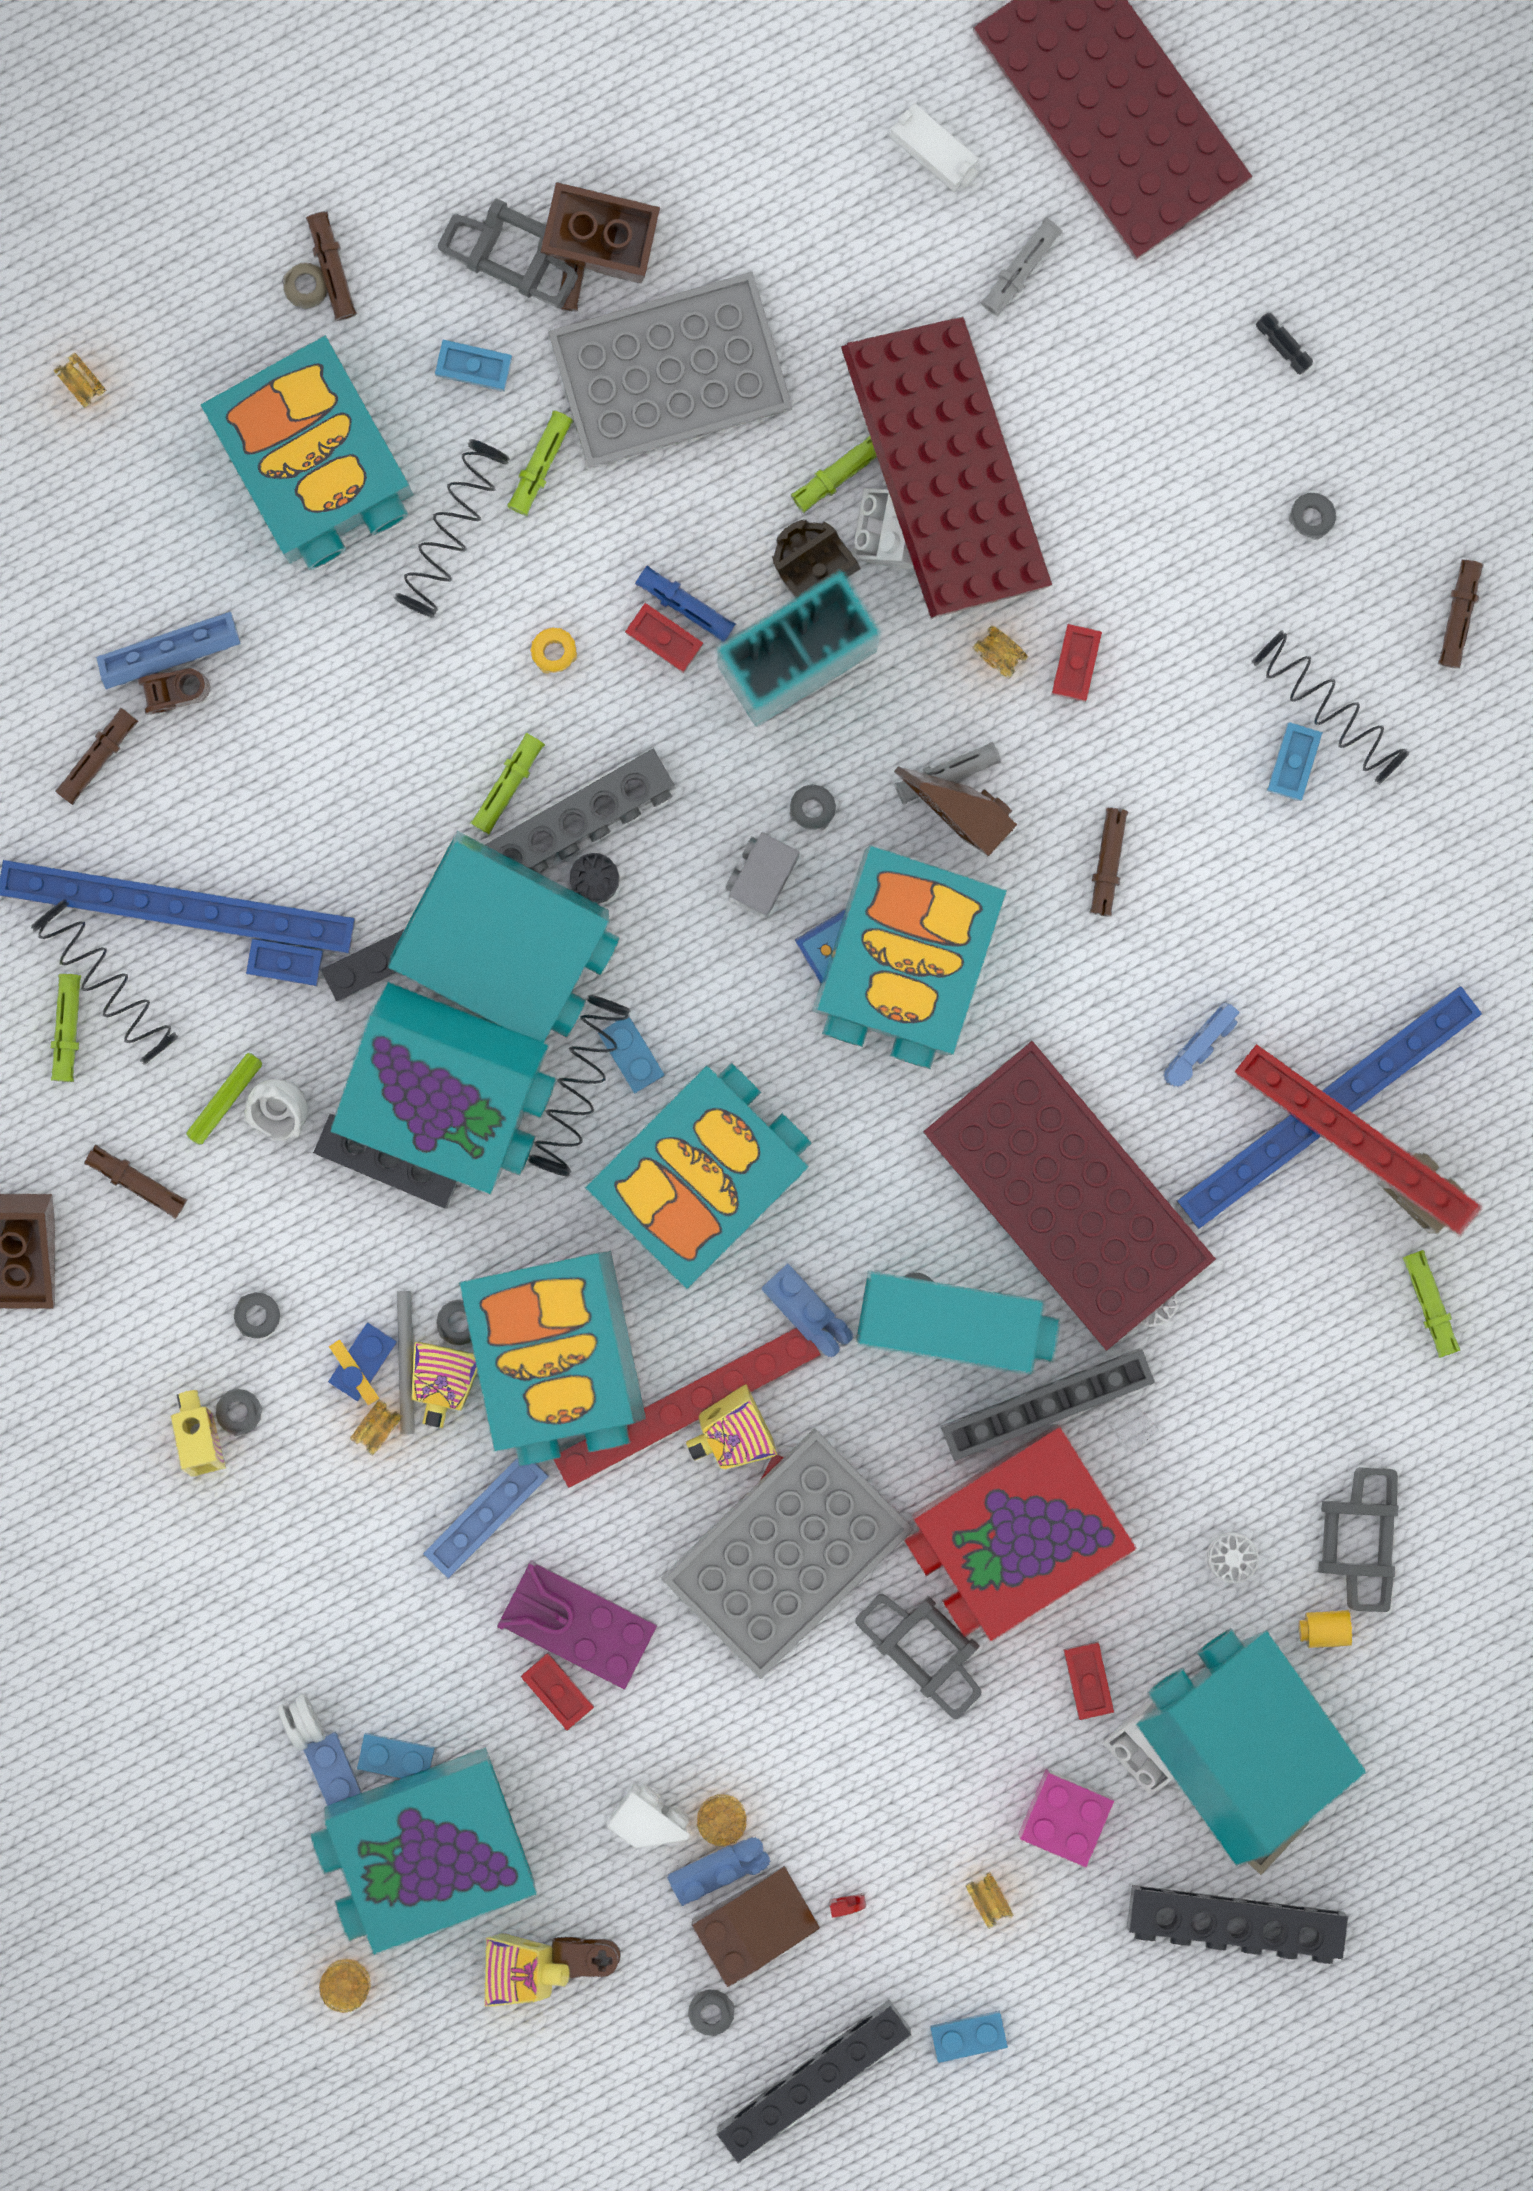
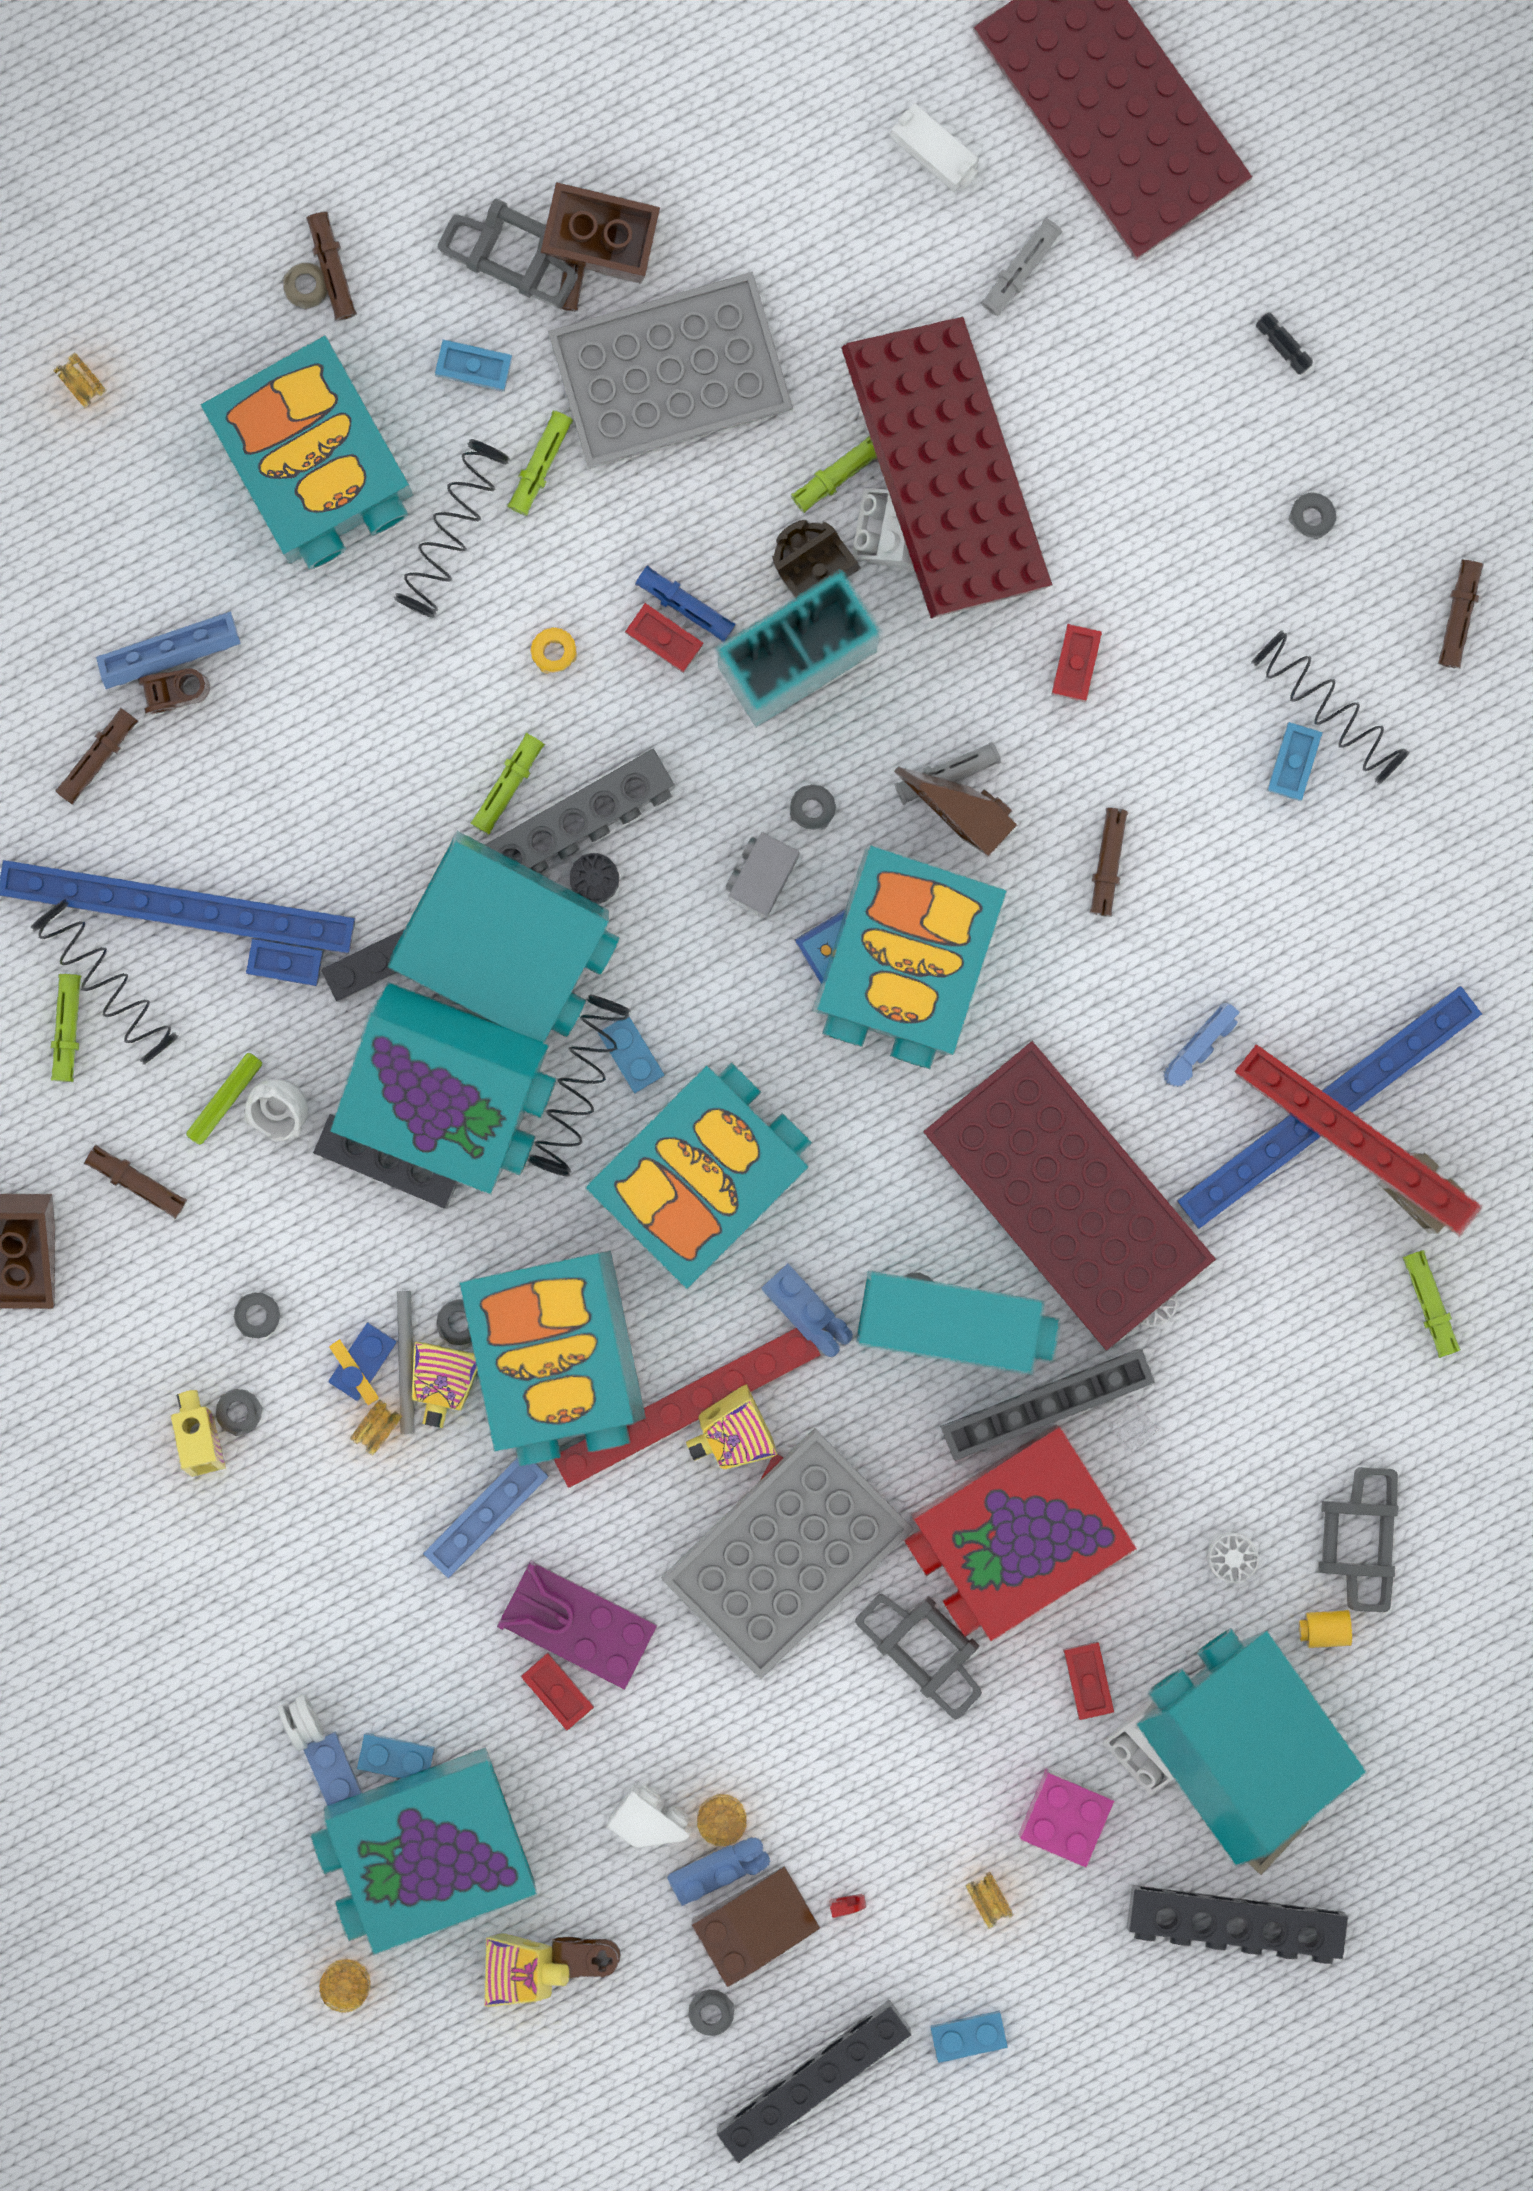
(1000, 651): clear yellow wheel -> none

